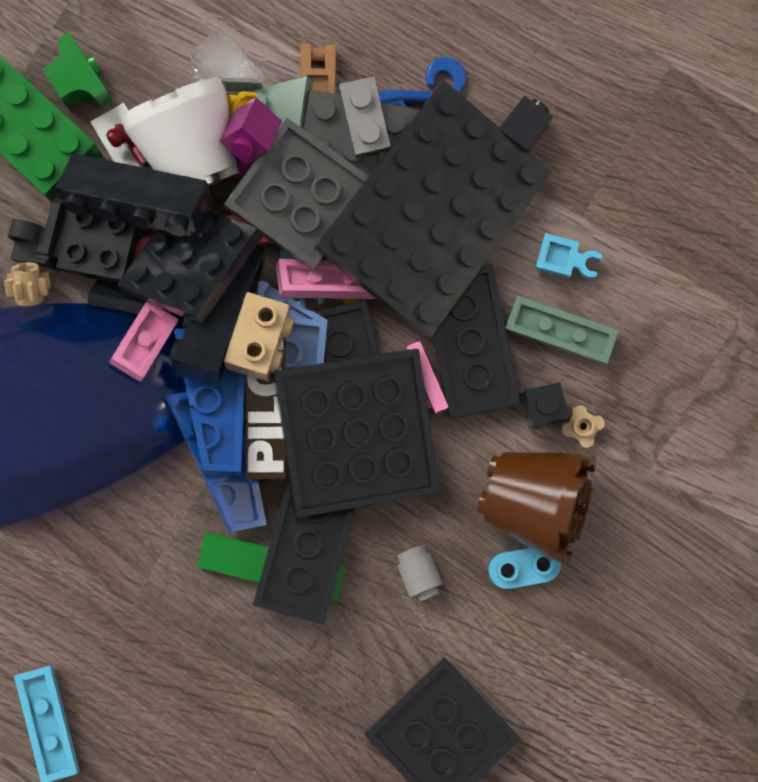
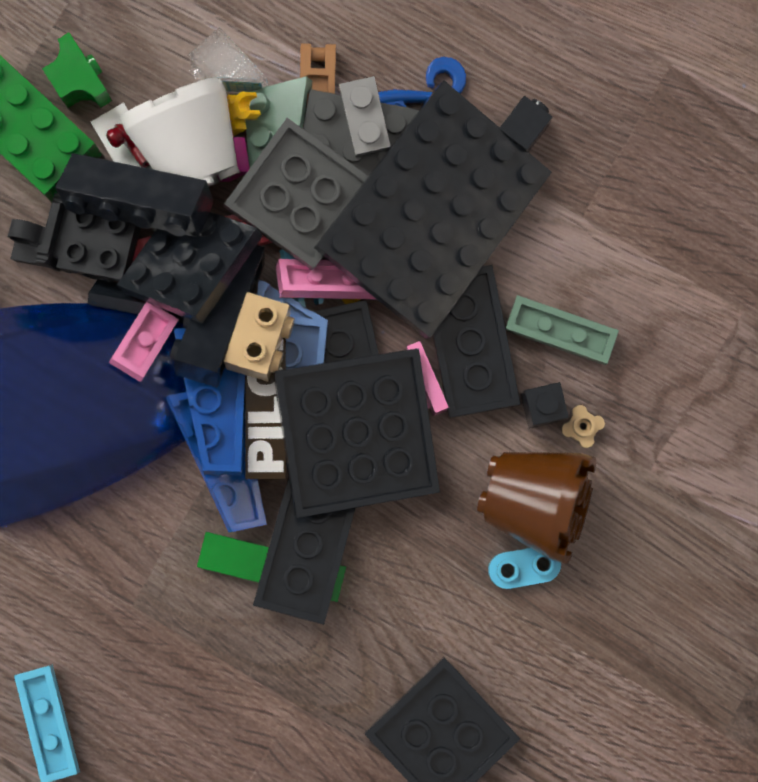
(27, 284): tan gear -> none
(250, 131): magenta brick -> none
(419, 573): light grey brick -> none
(560, 256): medium azure plate -> none

